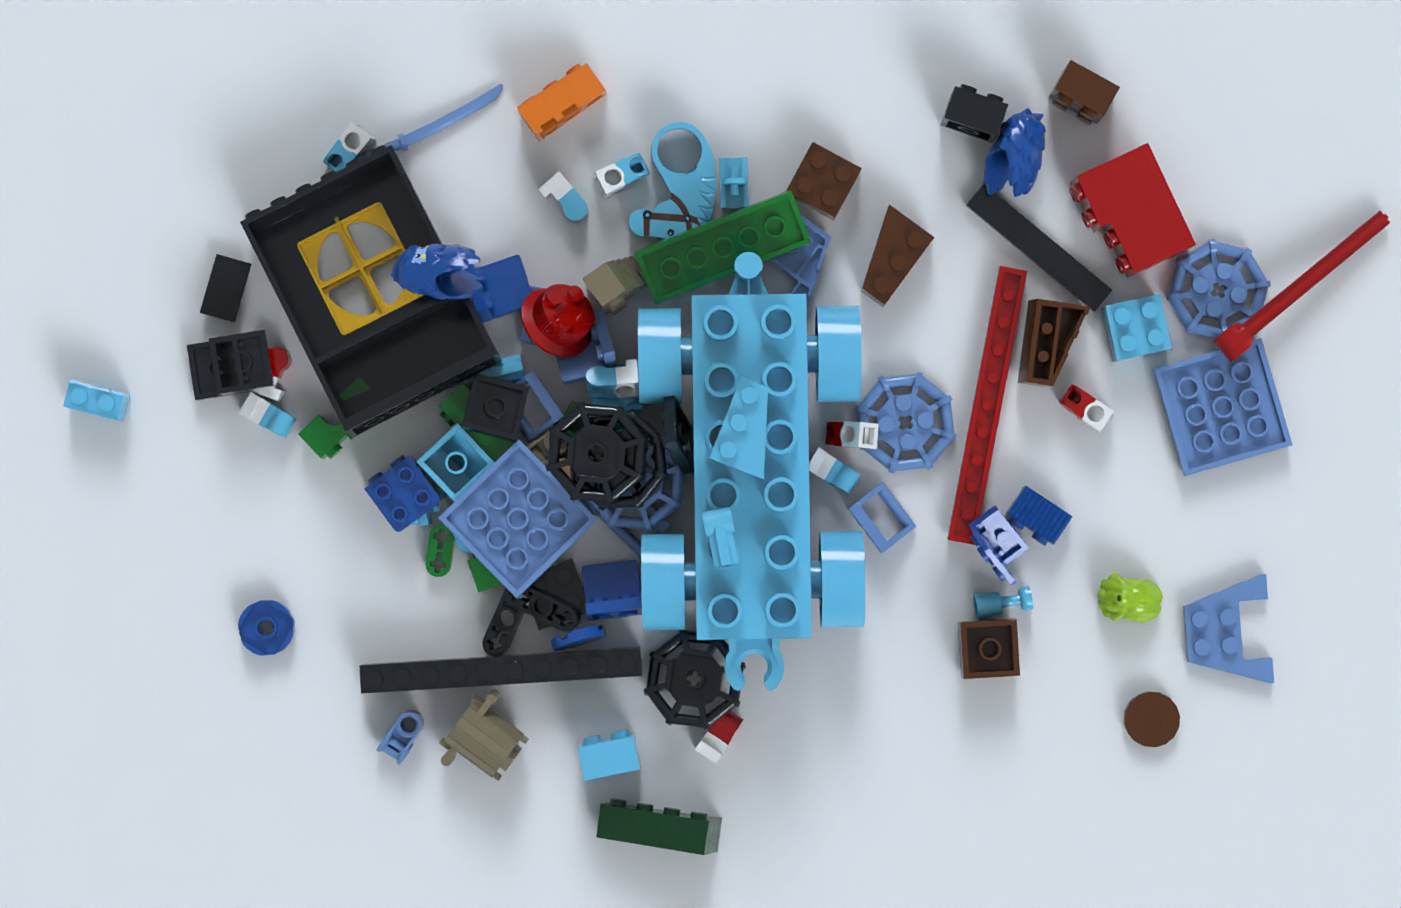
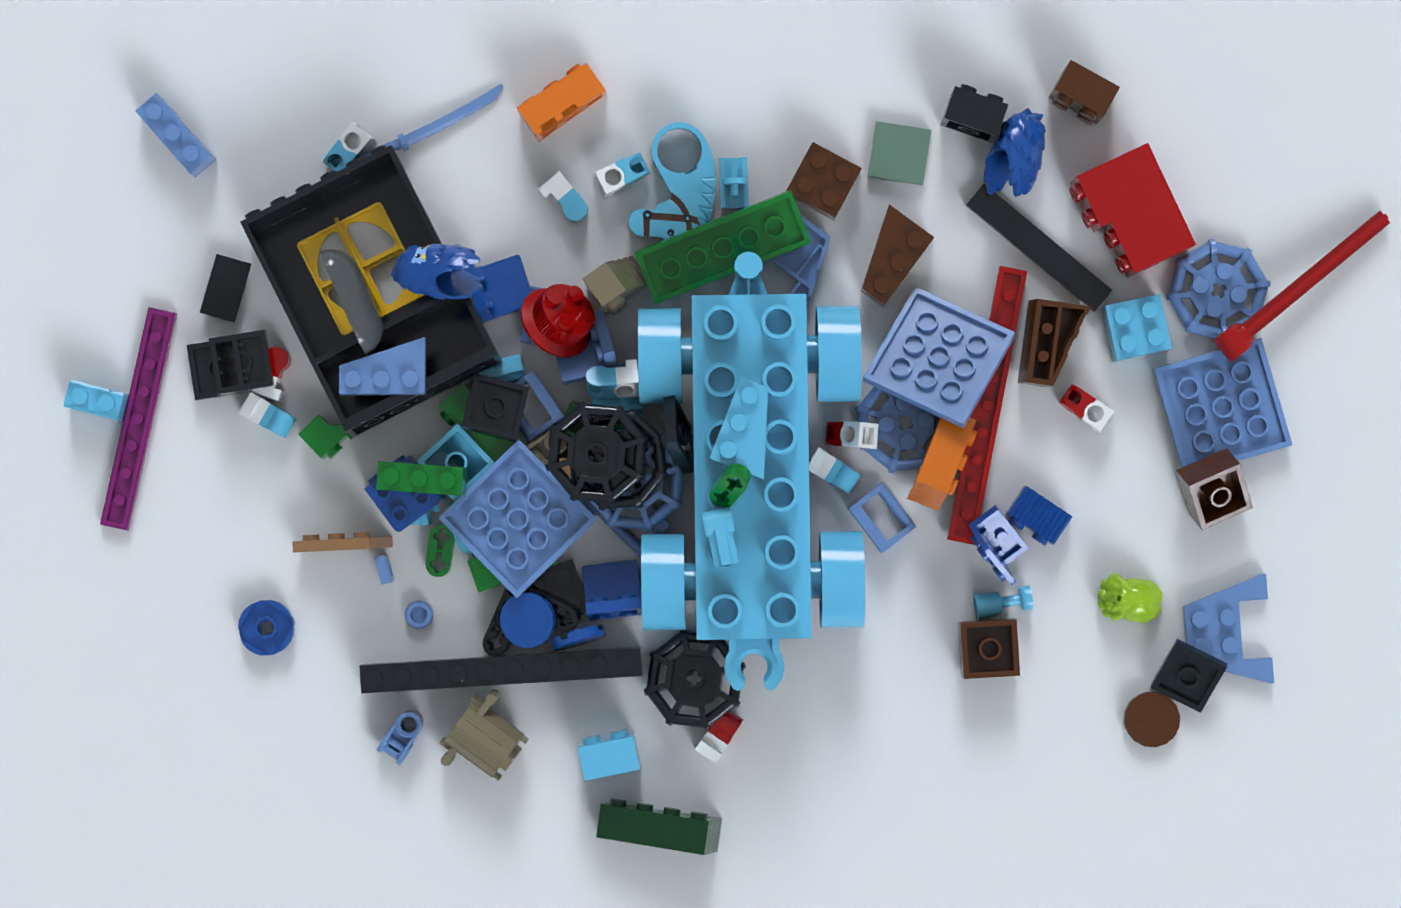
(138, 419): none -> magenta tile
(175, 135): none -> medium blue arch
(338, 542): none -> medium nougat wing
(354, 298): none -> dark grey brick
(384, 569): none -> medium blue tile
(388, 372): none -> medium blue wing
(419, 614): none -> medium blue tile
(421, 478): none -> green brick
(527, 620): none -> blue tile
(726, 482): none -> green beam
(899, 153): none -> sand green tile
(939, 357): none -> medium blue plate
(941, 462): none -> orange wedge
(1188, 675): none -> black plate
(1214, 489): none -> reddish brown brick

